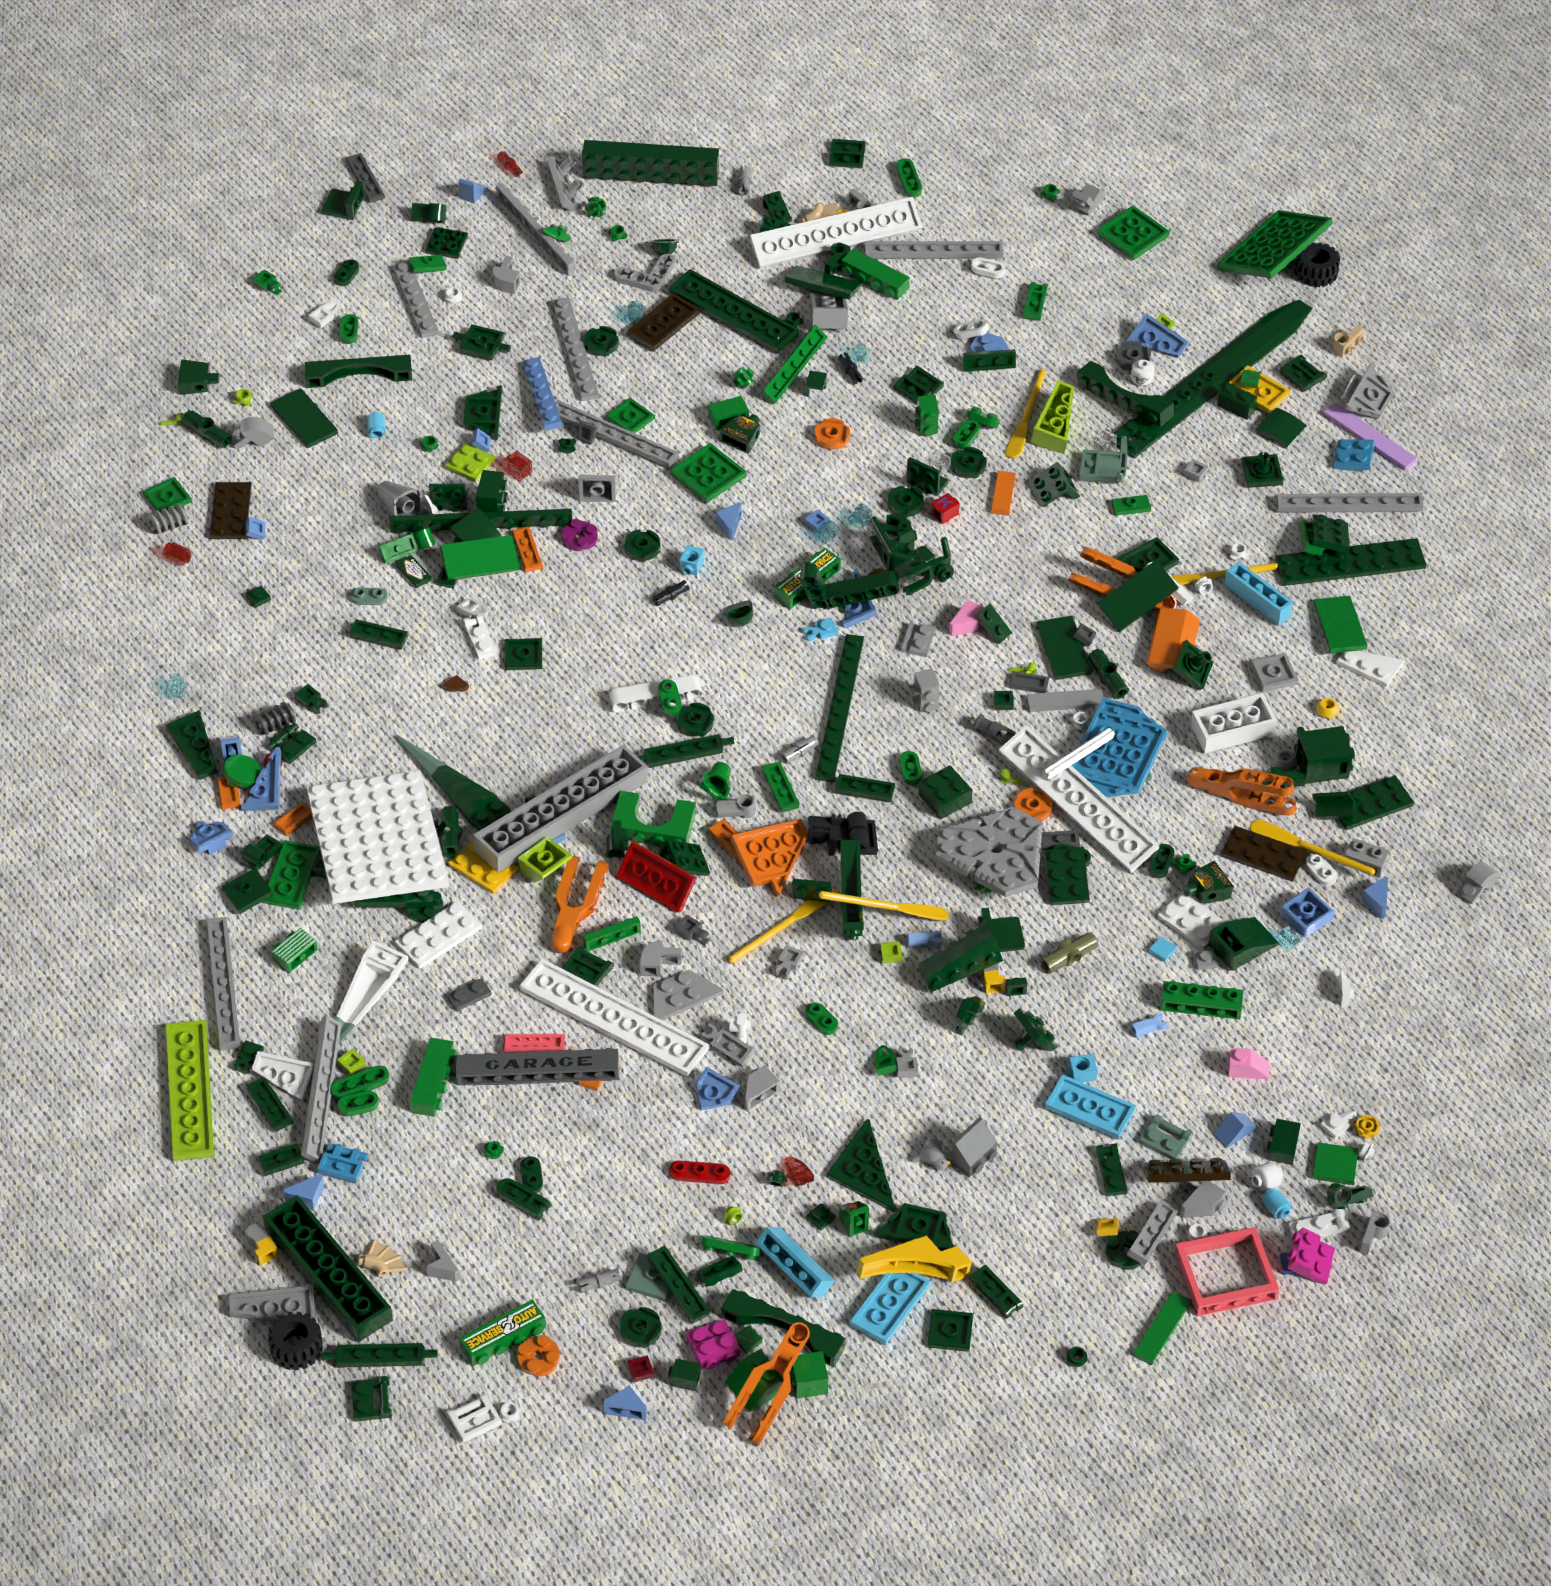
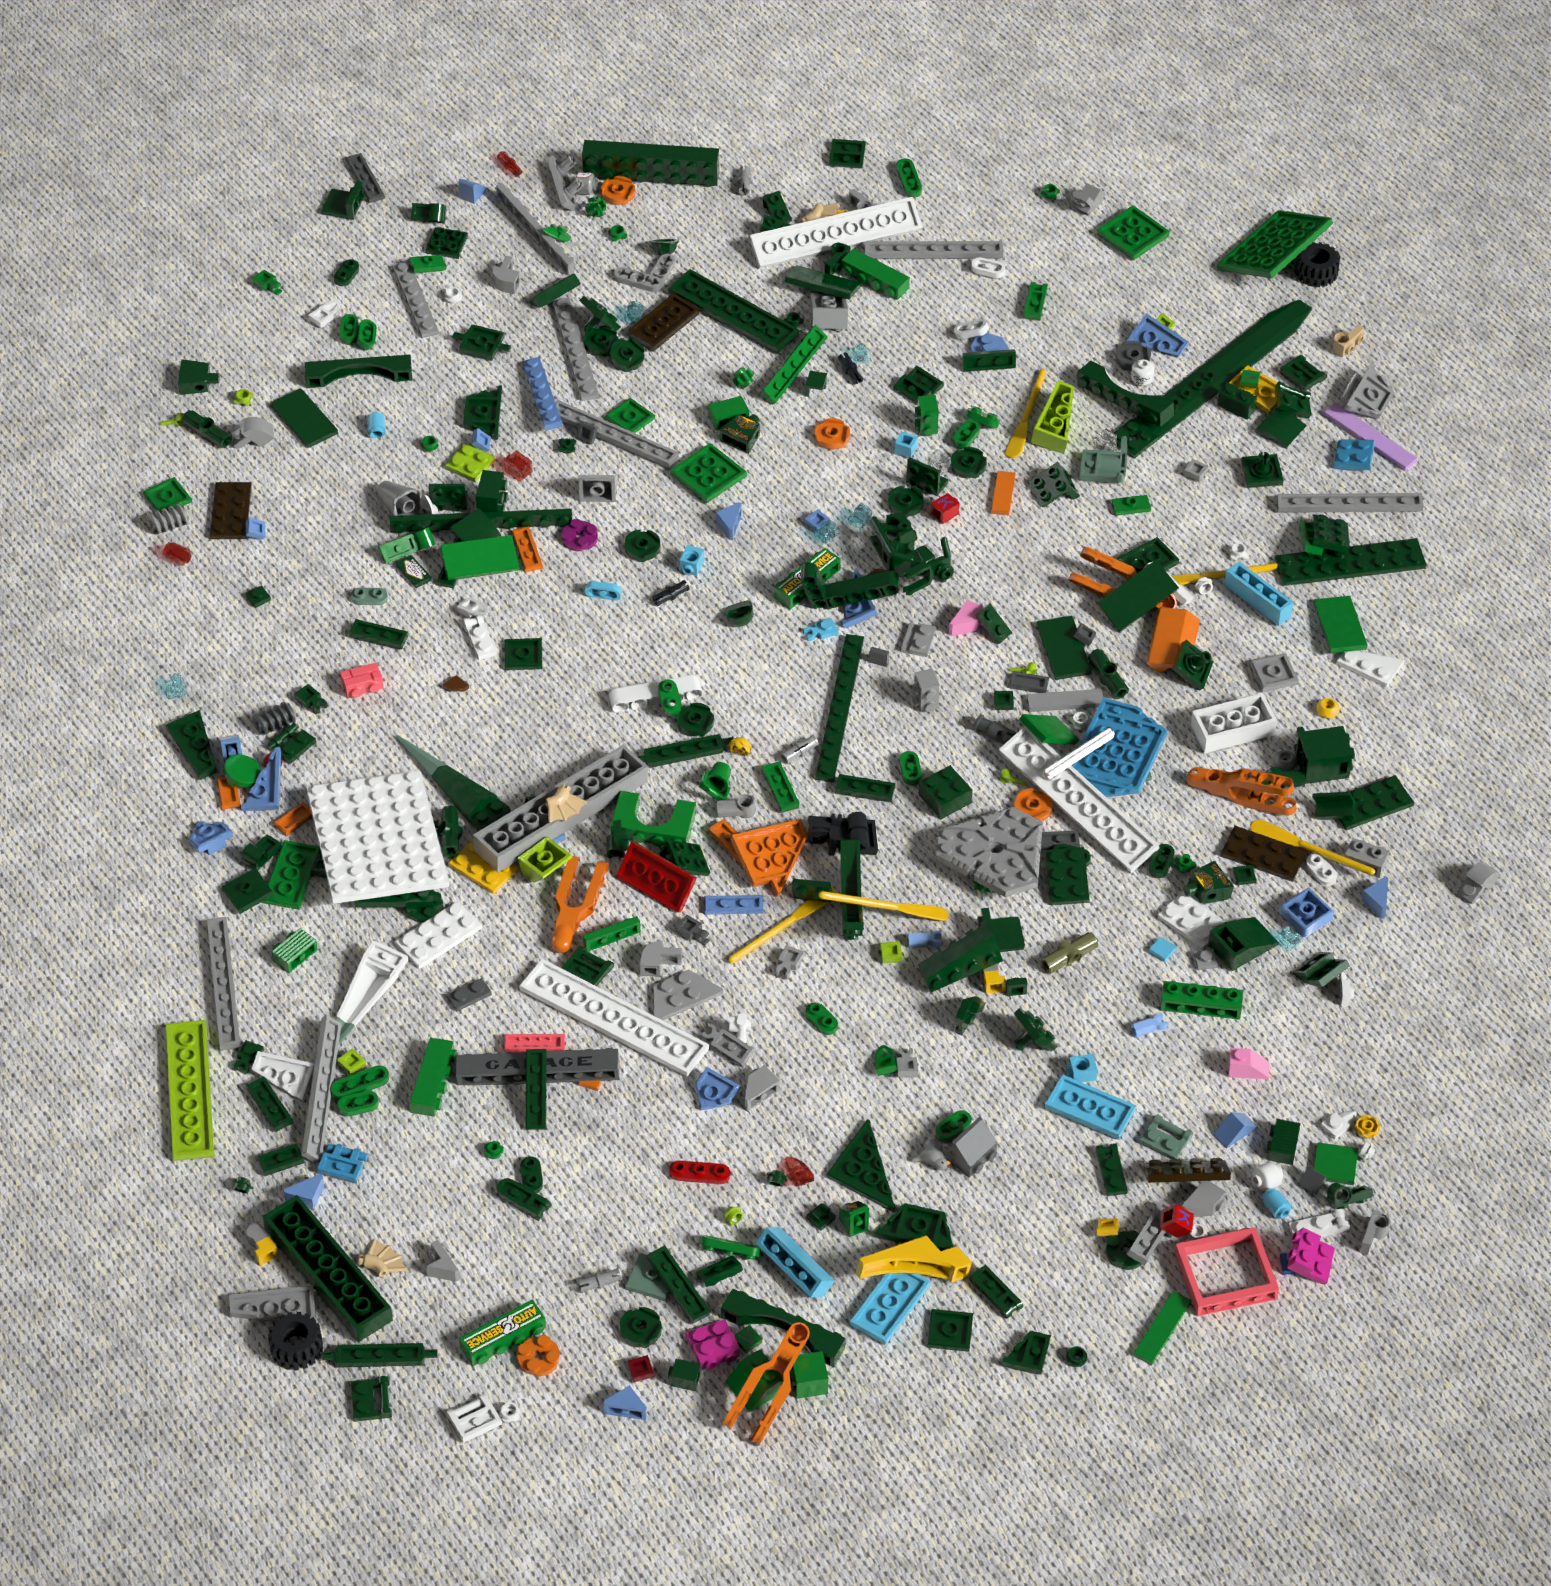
(242, 1185): none -> dark green plate
(362, 680): none -> coral brick
(366, 334): none -> green plate
(536, 1089): none -> dark green tile
(555, 291): none -> dark green slope
(563, 804): none -> tan arm
(590, 183): none -> light grey head
(599, 315): none -> dark green plate
(603, 590): none -> medium azure plate
(610, 190): none -> orange plate
(628, 346): none -> dark green plate
(733, 904): none -> medium blue tile
(740, 746): none -> yellow plate
(879, 656): none -> dark grey tile
(906, 444): none -> medium azure plate
(952, 1126): none -> green plate
(1029, 1353): none -> dark green wing
(1049, 729): none -> green tile
(1176, 1221): none -> red brick
(1244, 875): none -> dark green tile
(1292, 404): none -> dark green plate
(1312, 1180): none -> dark grey tile
(1321, 969): none -> dark green slope

